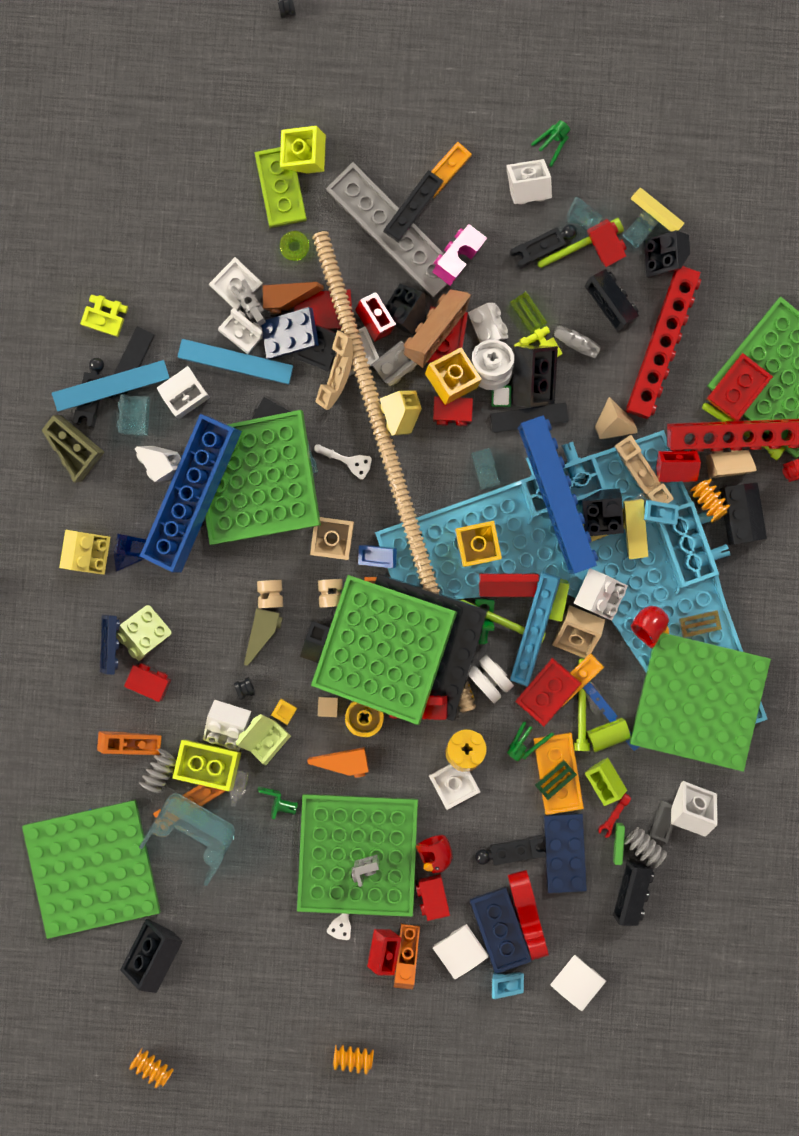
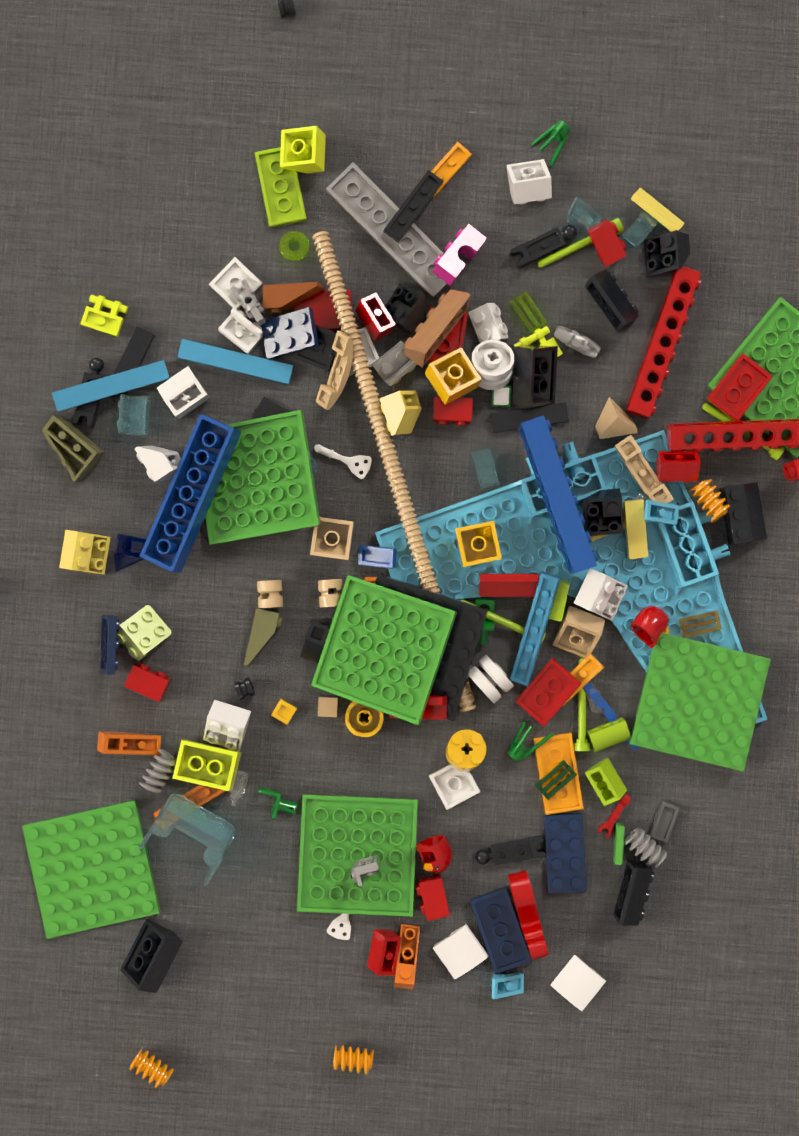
(263, 738): yellowish green bracket -> none
(346, 762): orange slope -> none
(694, 809): white slope -> none
(729, 463): tan slope -> none

